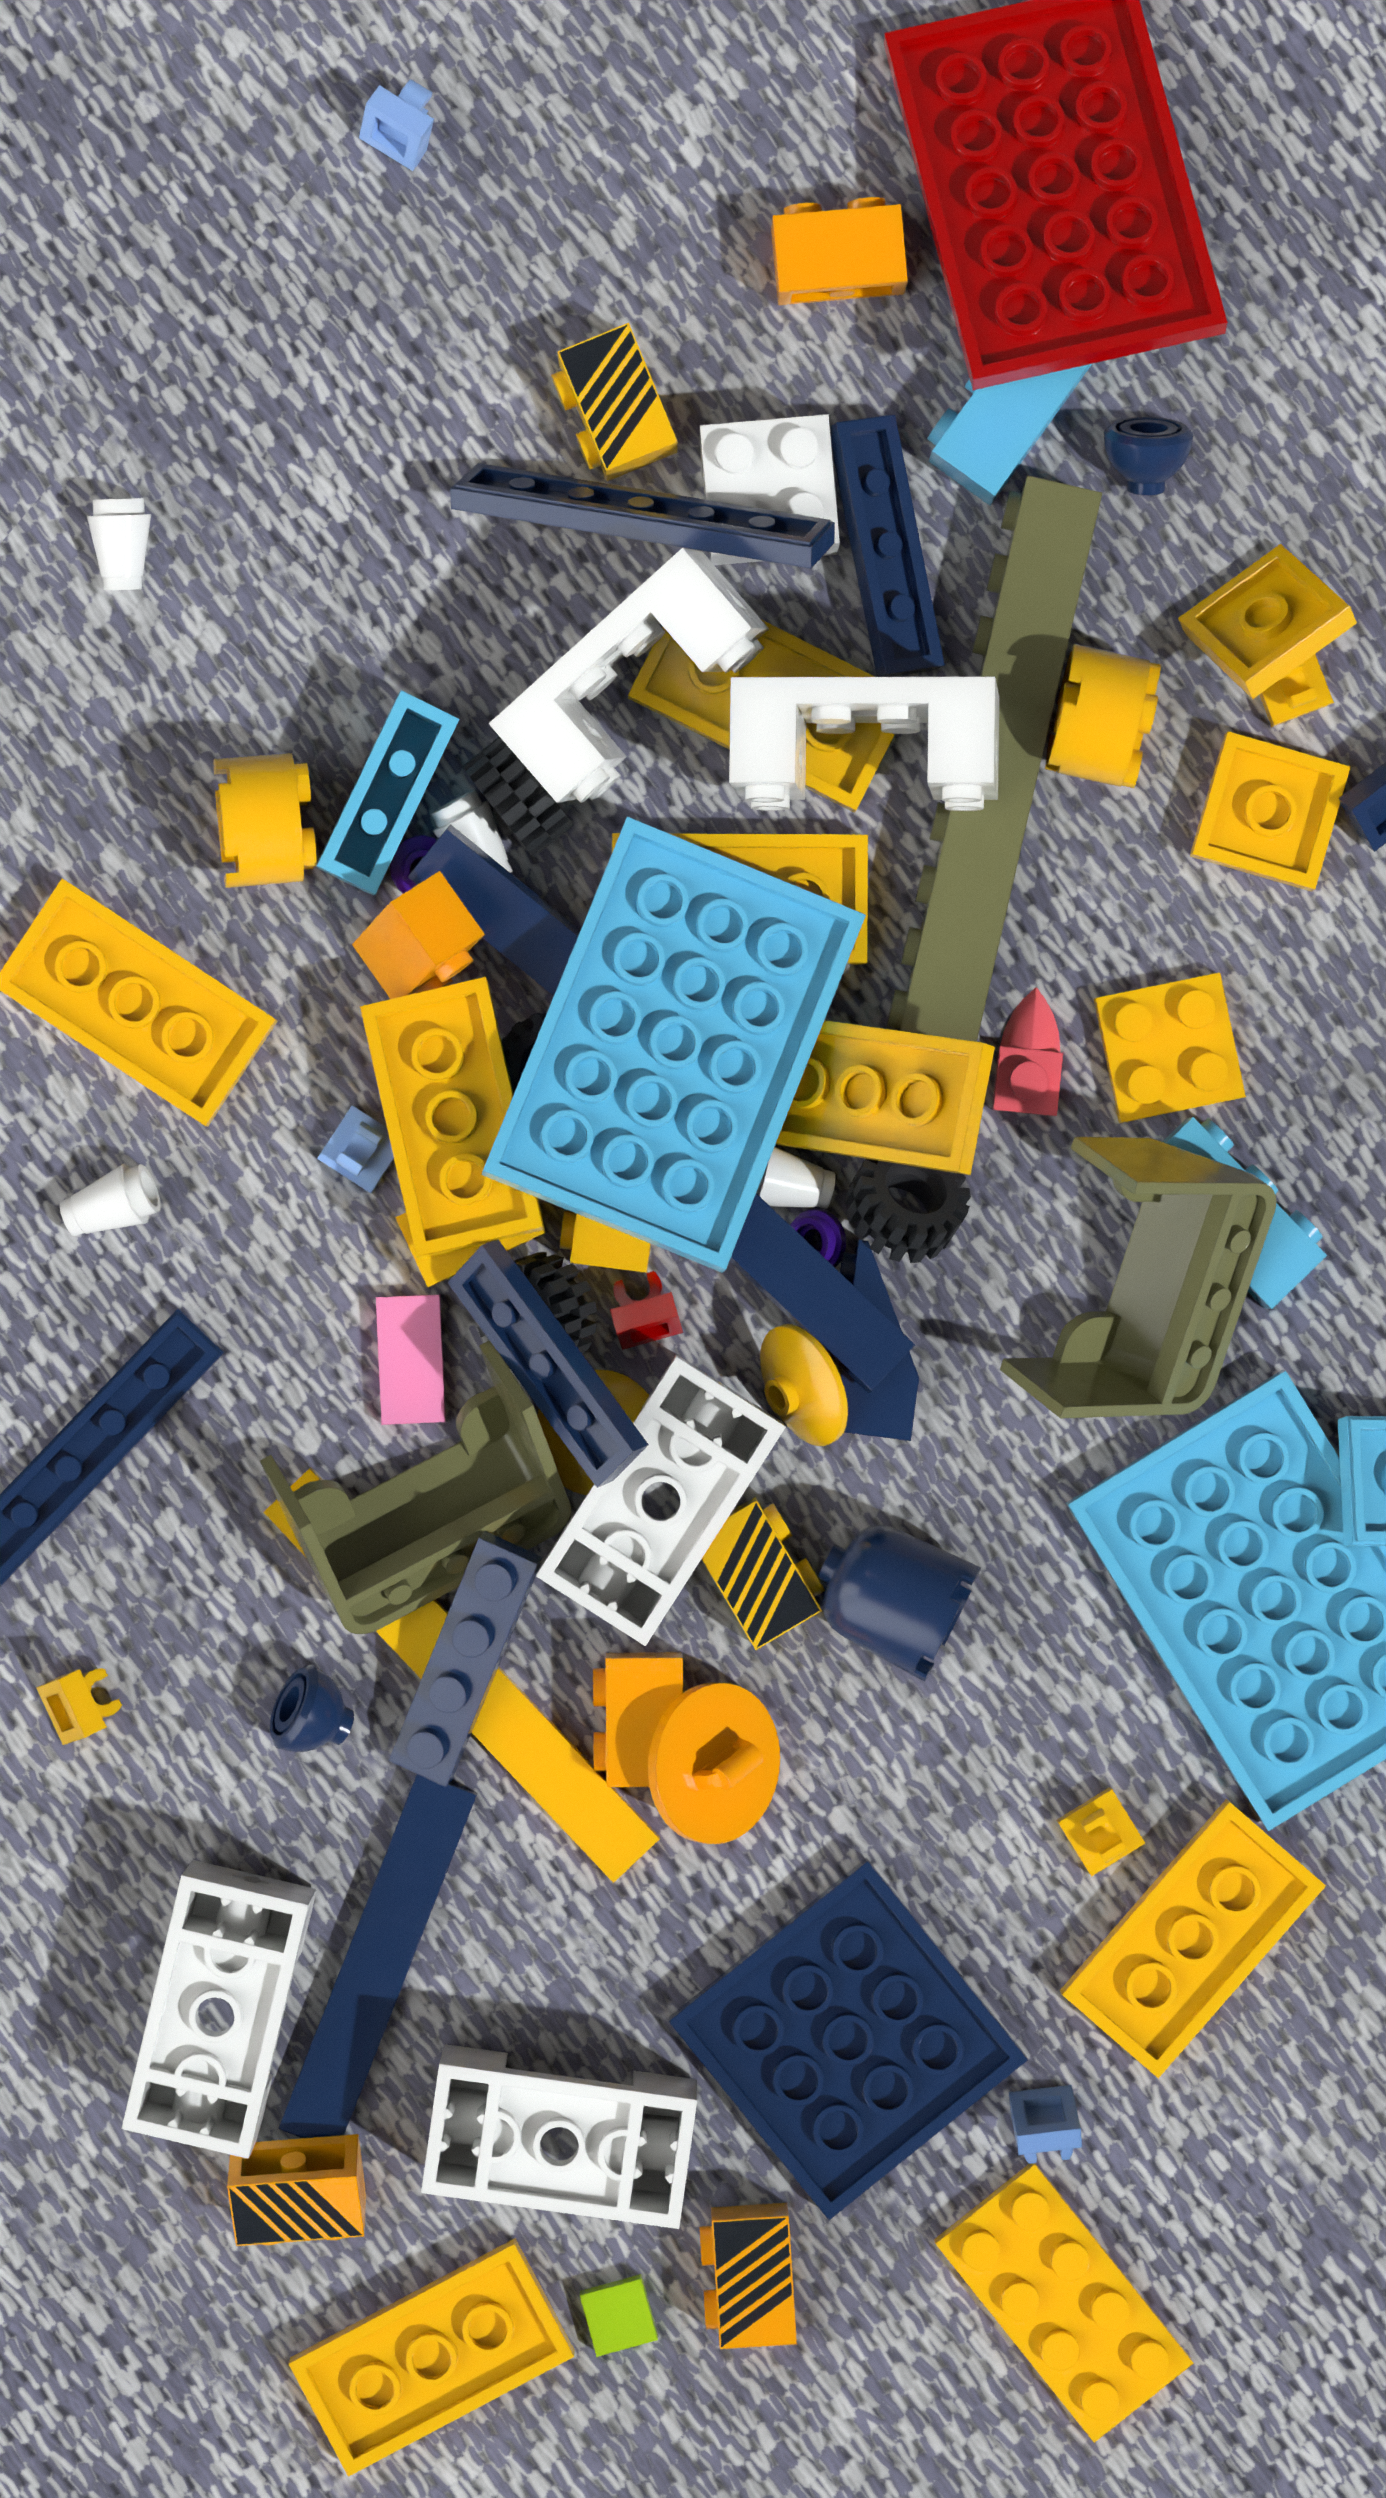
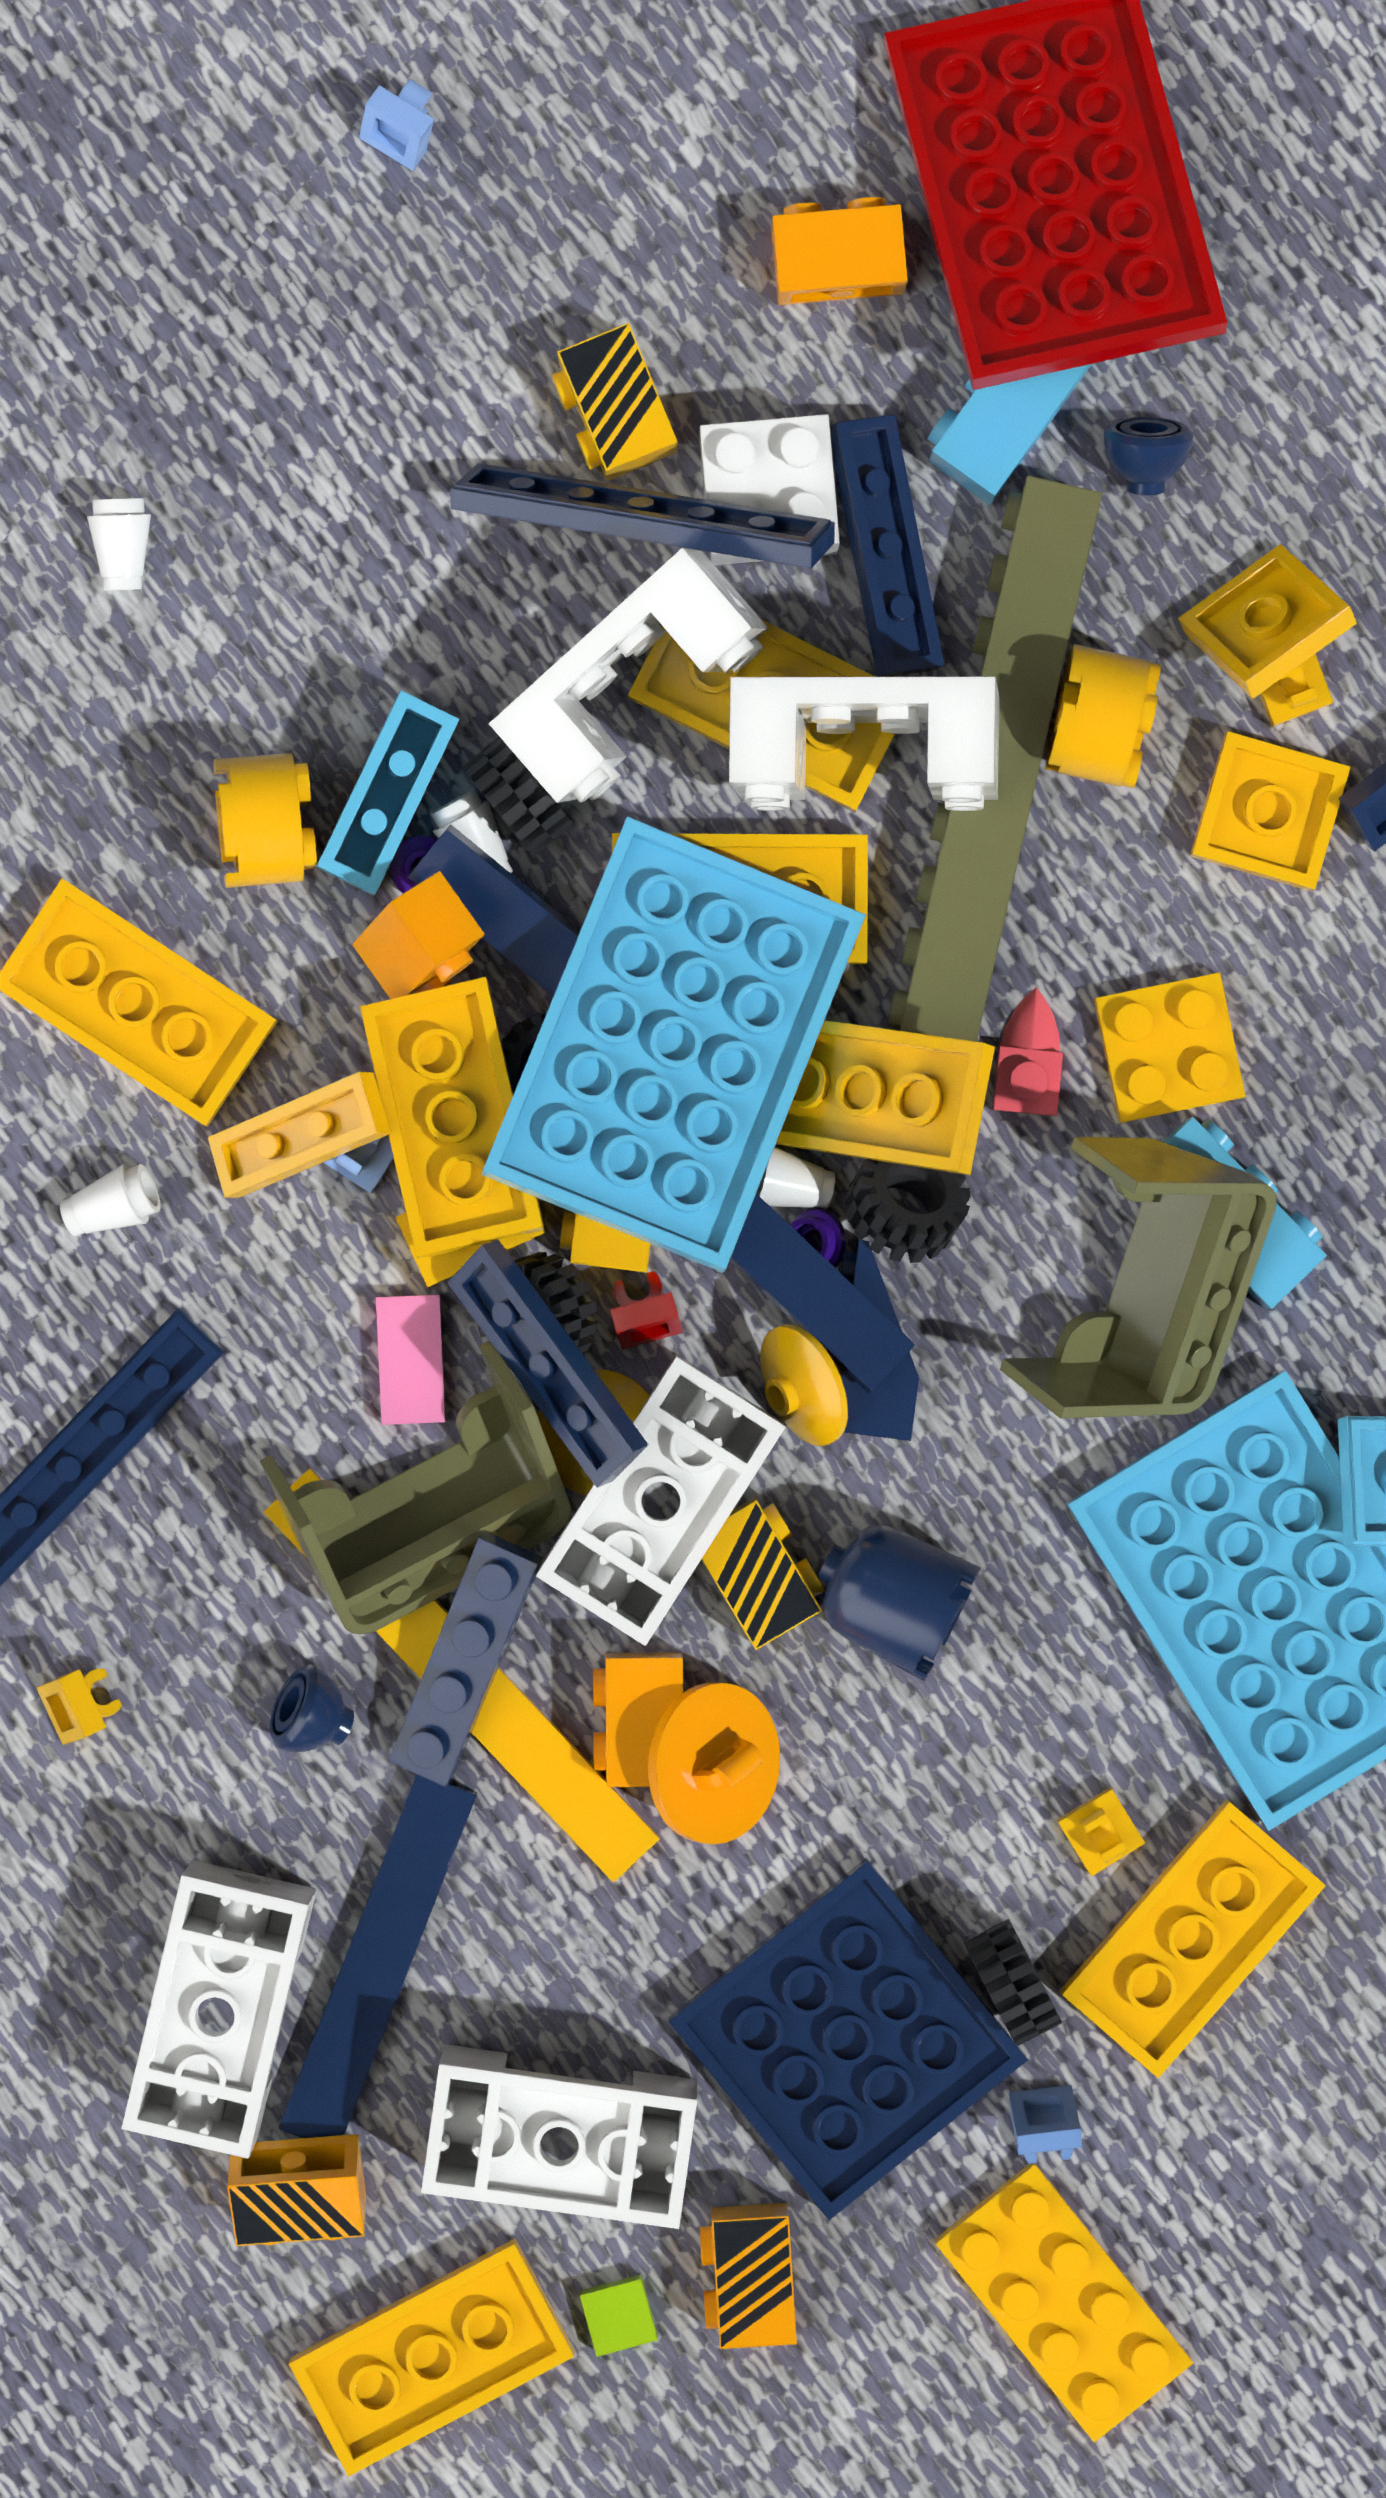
(299, 1135): none -> yellow plate
(1012, 1982): none -> black tyre

